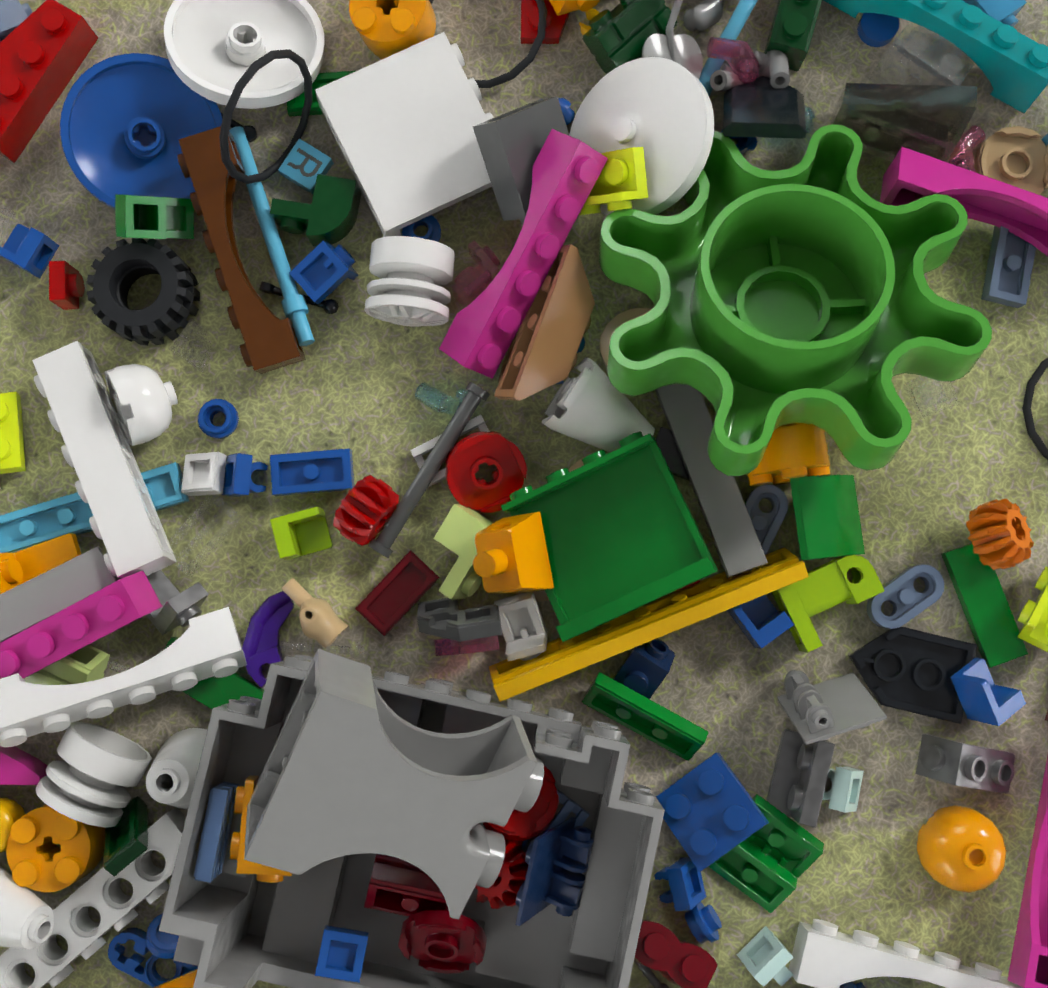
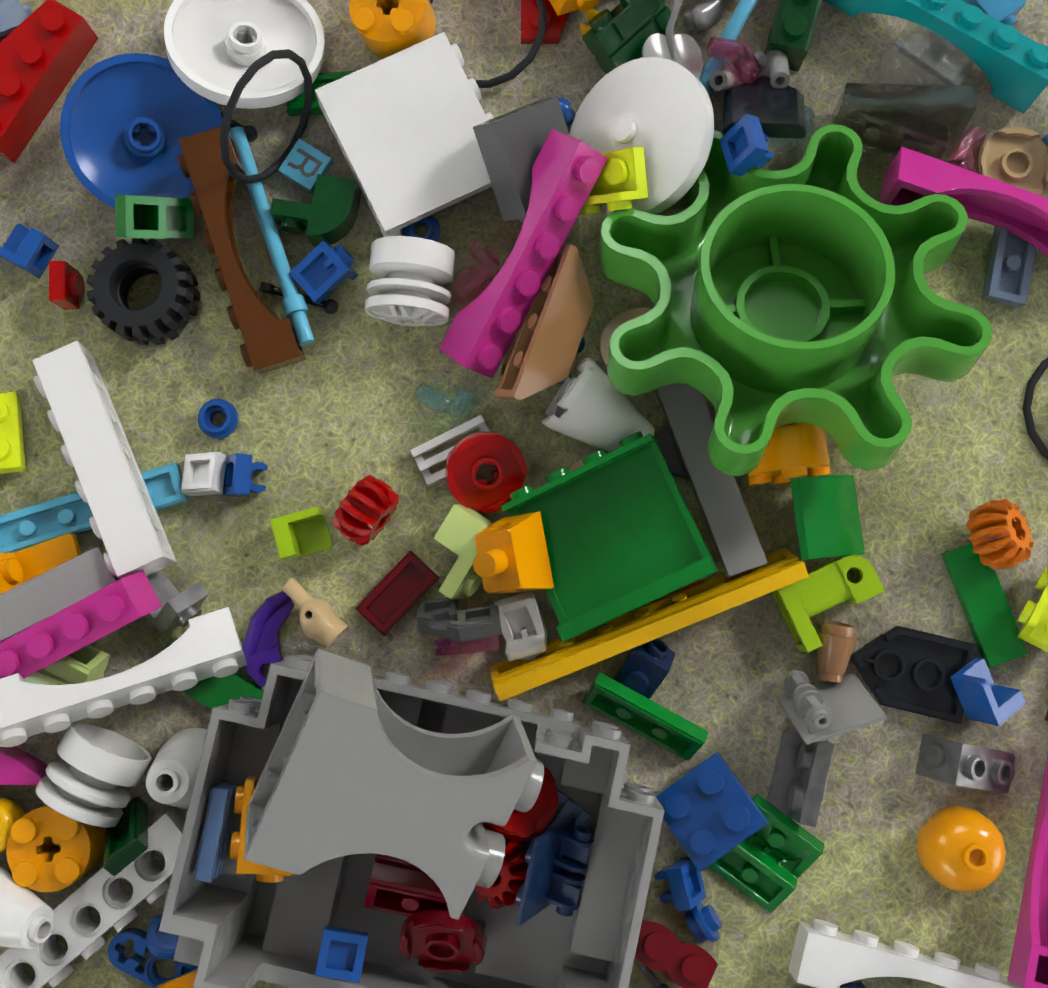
(141, 401): white cylinder -> none
(312, 472): blue plate -> none
(429, 469): dark grey bar -> none
(745, 146): none -> blue tile
(760, 621): blue panel -> none
(766, 958): light aqua tile -> none
(767, 524): sand blue plate -> none
(837, 648): none -> medium nougat cone
(845, 789): light aqua tile -> none
(877, 29): blue tile -> none
(904, 598): sand blue plate -> none

